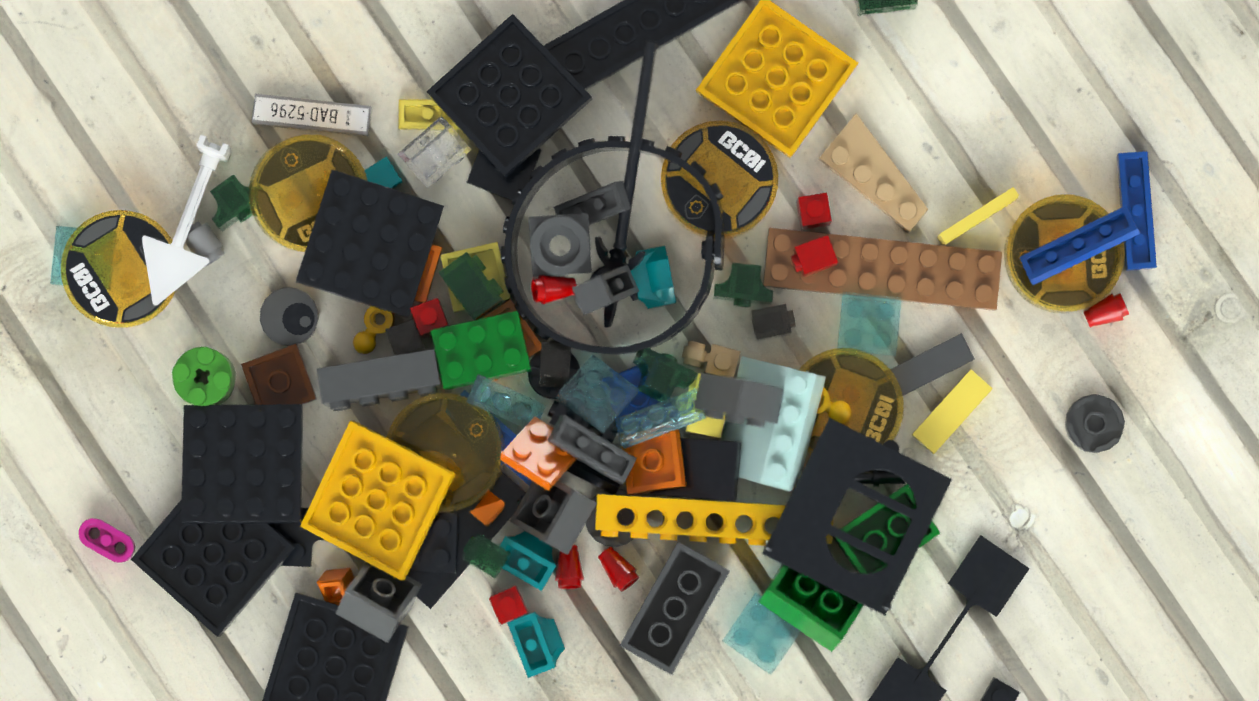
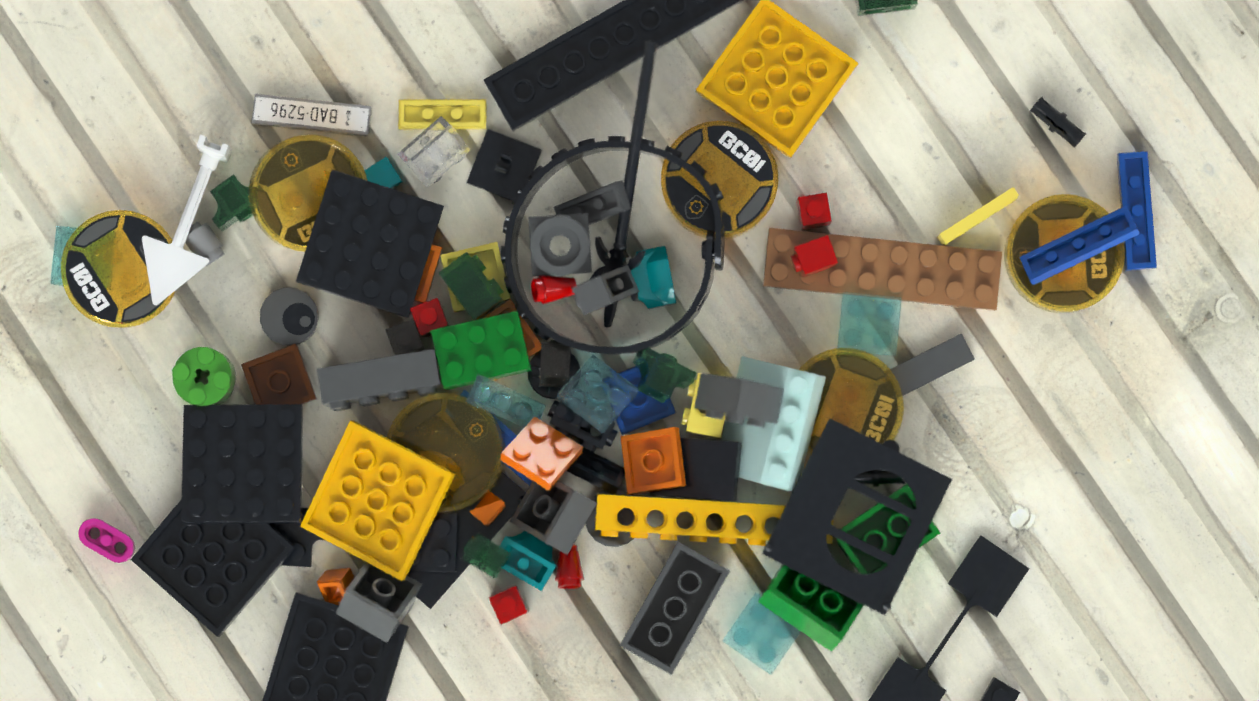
(365, 341): yellow plate -> none
(509, 95): black plate -> none
(536, 642): teal slope -> none
(592, 449): dark grey tile -> none
(618, 569): red cone -> none
(658, 419): clear light blue plate -> none
(719, 361): tan plate -> none
(744, 286): clear green brick -> none
(772, 322): clear smoke brick -> none
(837, 410): yellow plate -> none
(870, 171): tan wing -> none
(952, 411): light yellow tile -> none
(1057, 122): none -> black pin
(1094, 423): dark grey tile -> none
(1106, 311): red cone -> none

